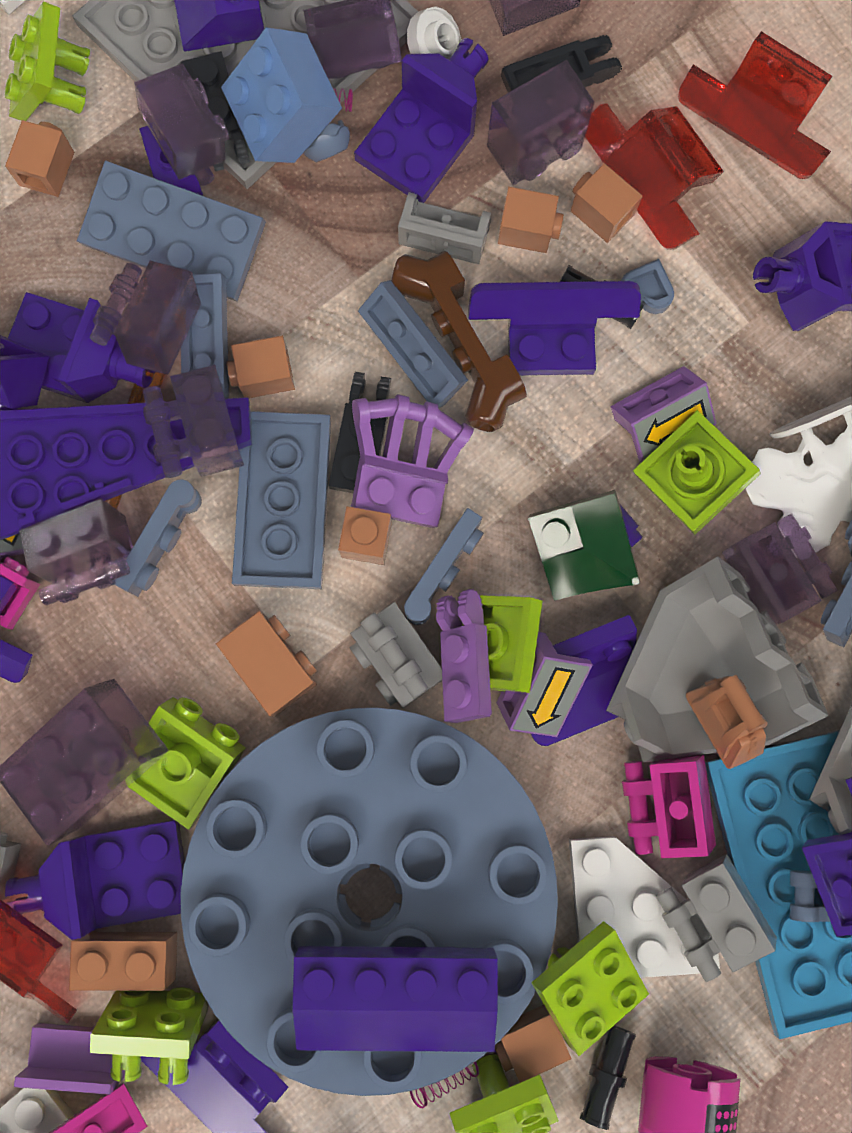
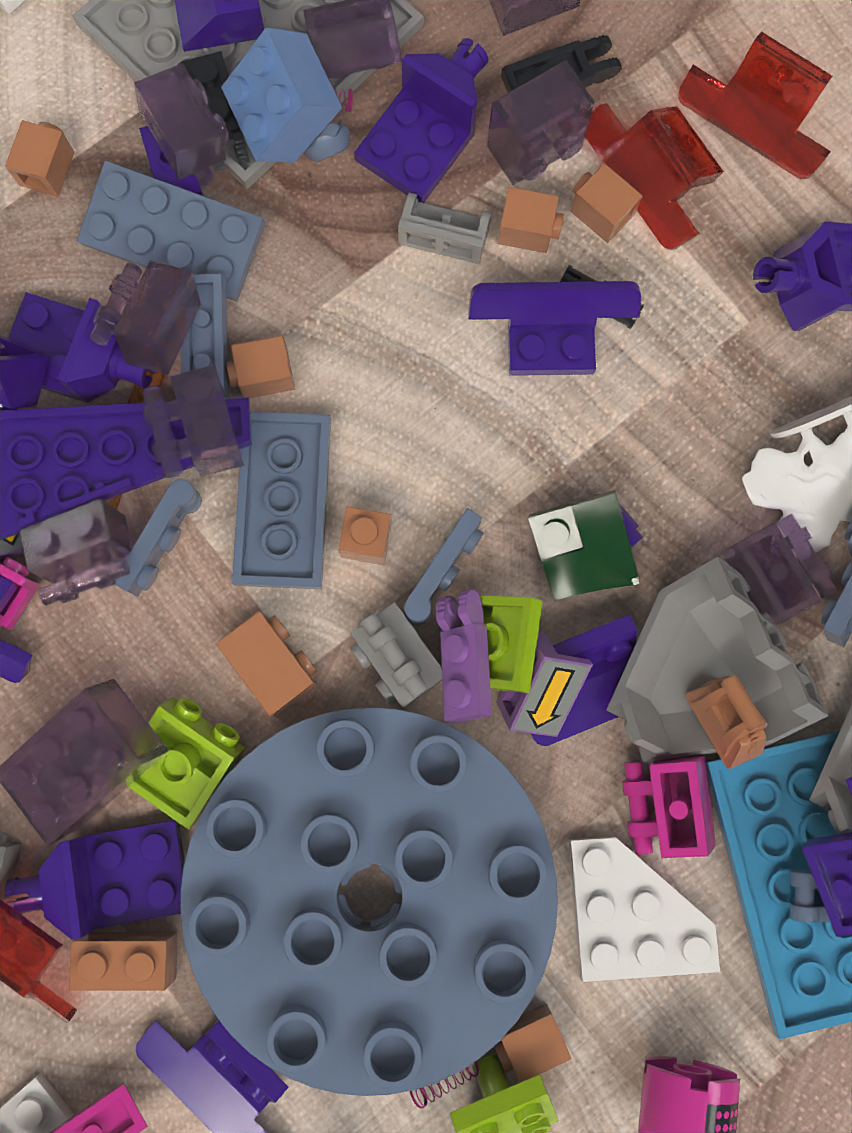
(35, 57): lime plate -> none
(63, 1061): medium lavender panel -> none
(150, 1026): lime plate -> none
(347, 450): black hinge -> none
(395, 998): dark purple slope -> none
(398, 487): medium lavender plate -> none
(412, 344): sand blue plate -> none
(433, 33): white plate -> none
(440, 285): reddish brown plate -> none
(590, 987): lime plate -> none
(607, 1077): black pin -> none
(654, 286): sand blue tile -> none
(662, 408): panel -> none
(696, 472): lime plate -> none
(728, 914): light grey brick -> none

